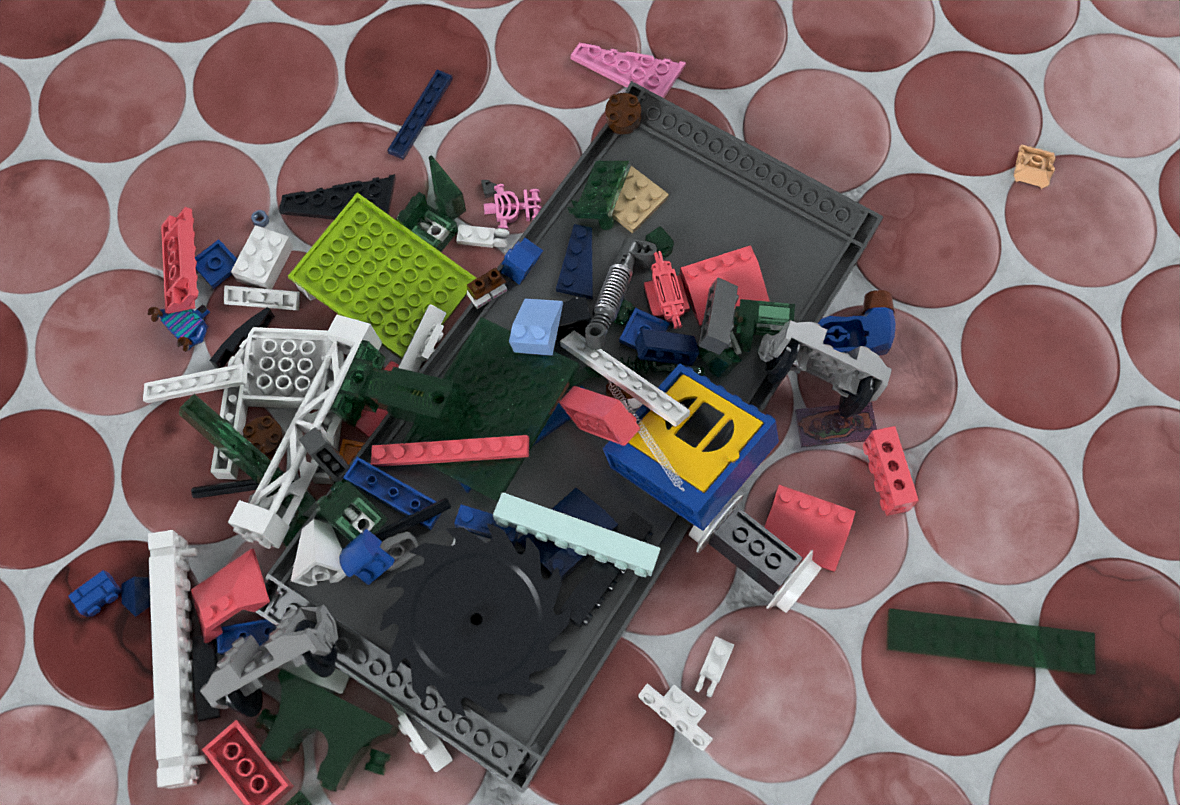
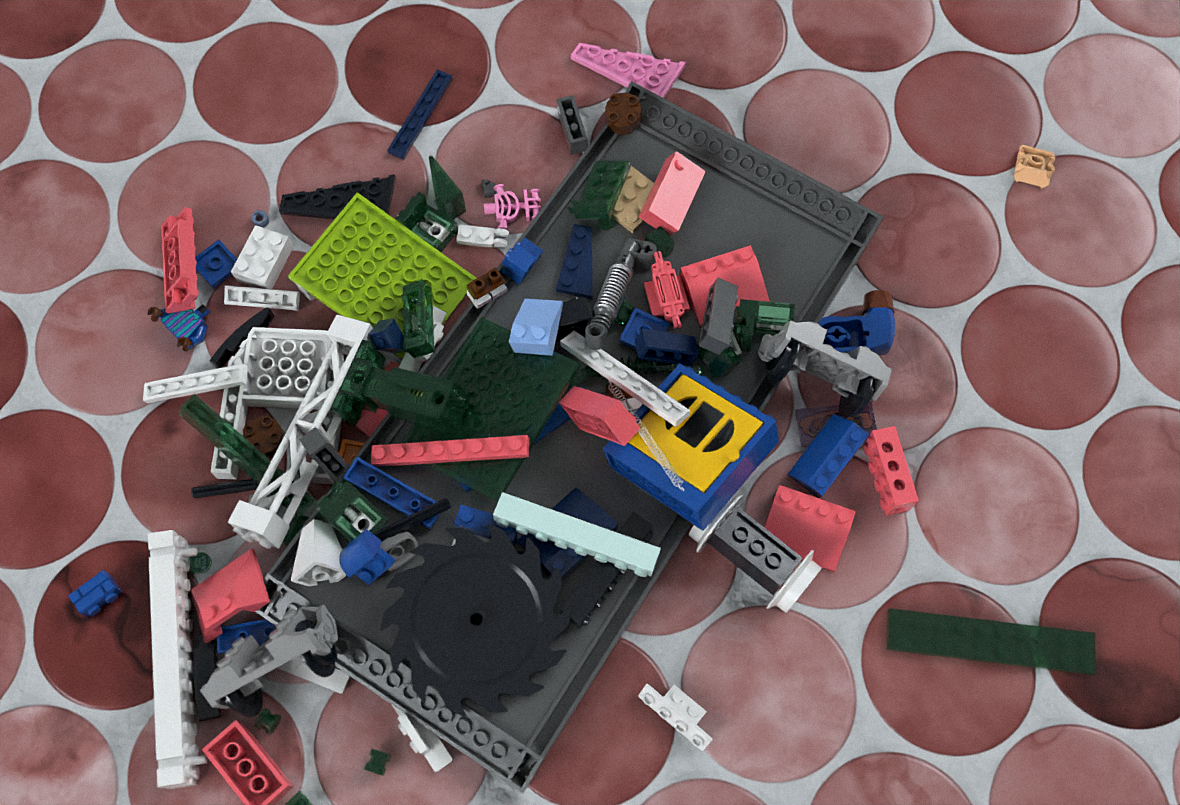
(136, 594): dark blue slope -> none
(200, 563): none -> clear green tile
(311, 710): clear green piece -> none
(387, 336): none -> dark blue slope
(418, 317): none -> clear green brick
(572, 124): none -> dark grey brick
(672, 193): none -> brick
(714, 664): white hinge -> none
(828, 455): none -> blue slope

